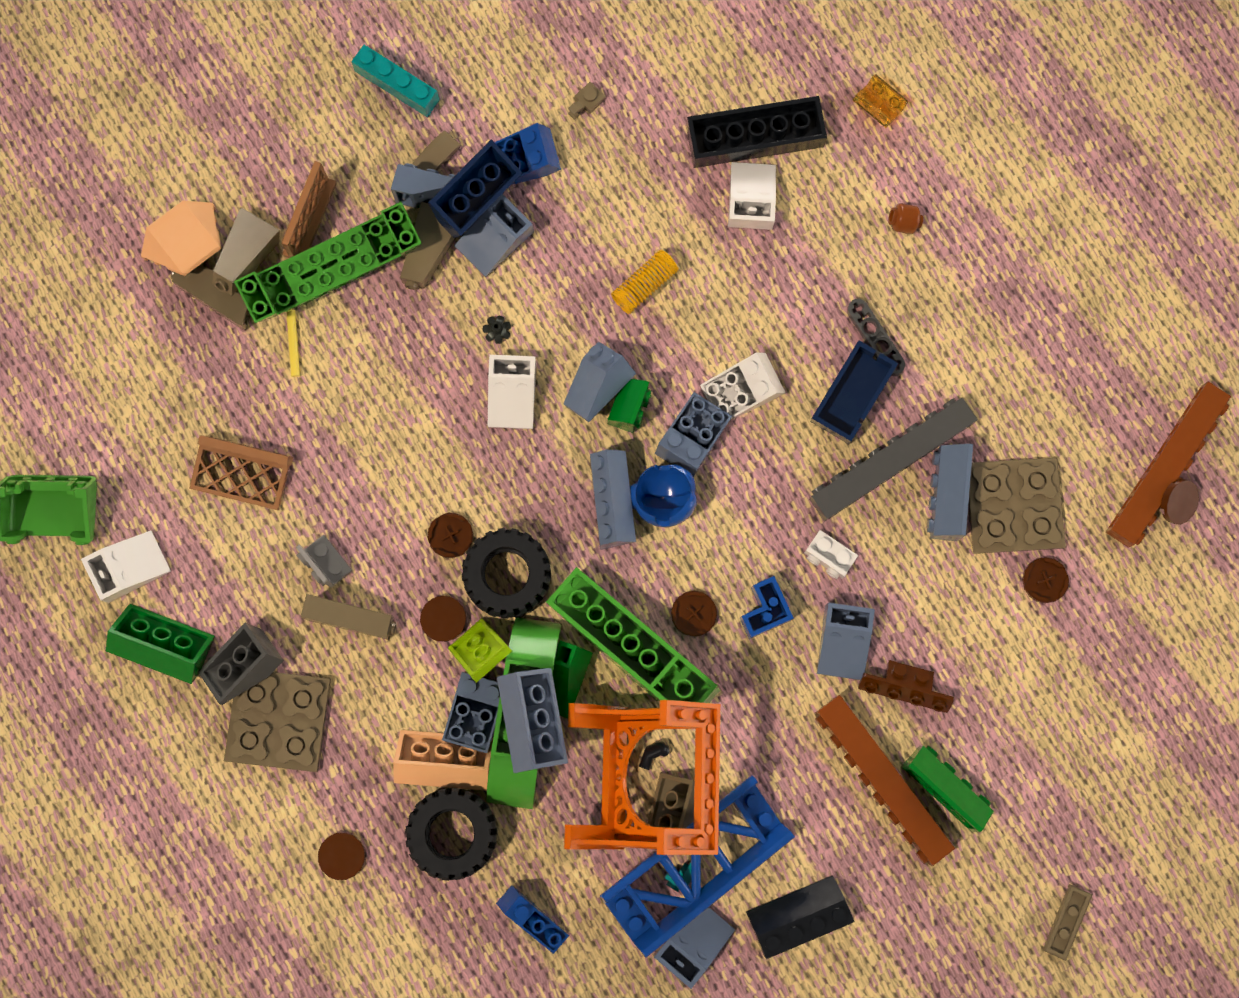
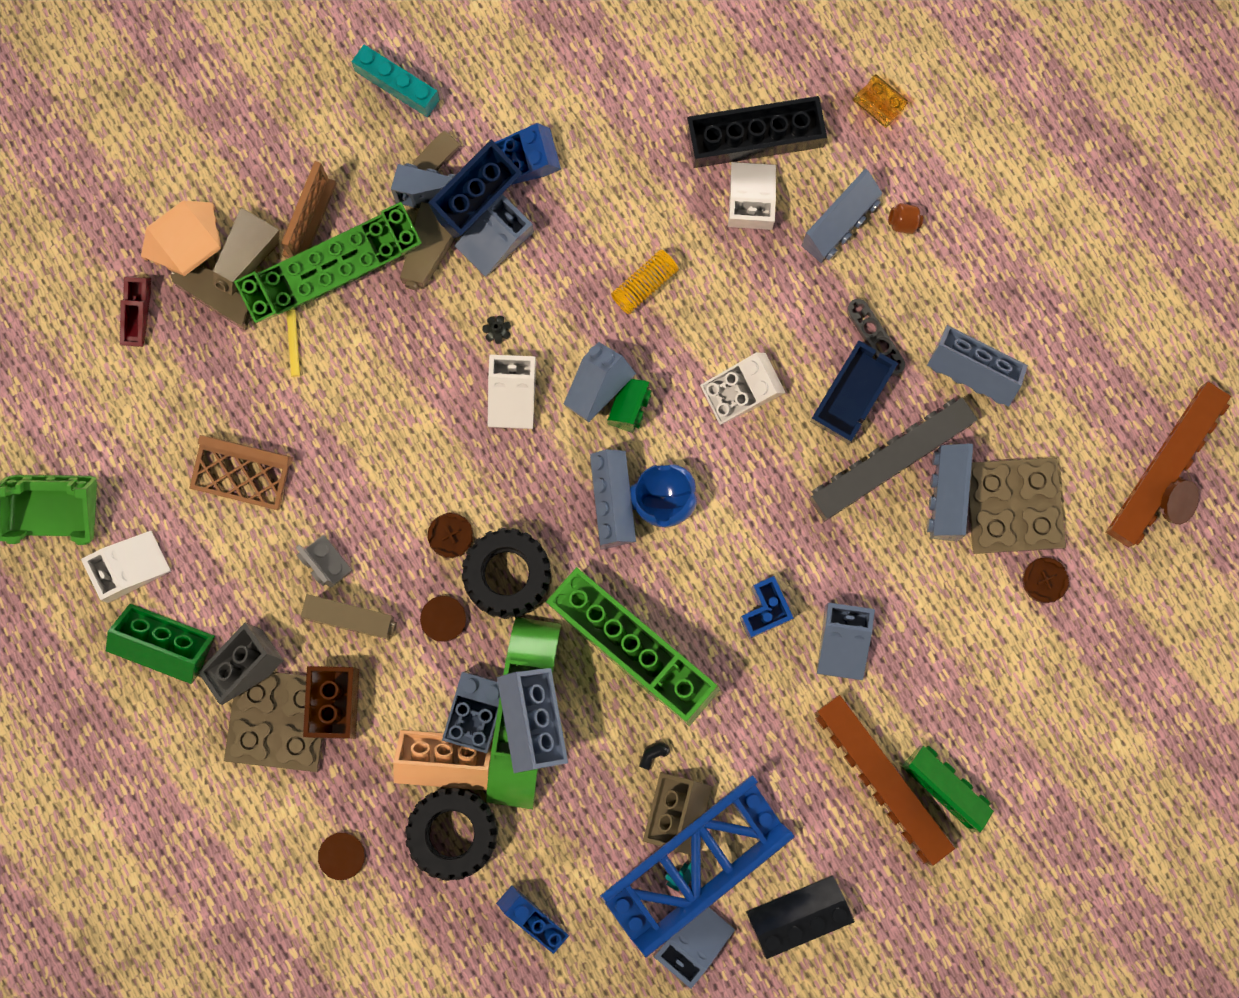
(134, 310): none -> dark red slope
(331, 702): none -> reddish brown slope
(479, 650): lime tile -> none
(568, 674): green slope -> none
(587, 99): dark tan plate -> none
(614, 829): orange arch -> none
(693, 434): sand blue slope -> none
(694, 613): reddish brown tile -> none
(830, 554): white bracket -> none
(842, 217): none -> sand blue slope
(907, 685): reddish brown bracket -> none
(977, 366): none -> sand blue slope
(1067, 922): dark tan tile -> none

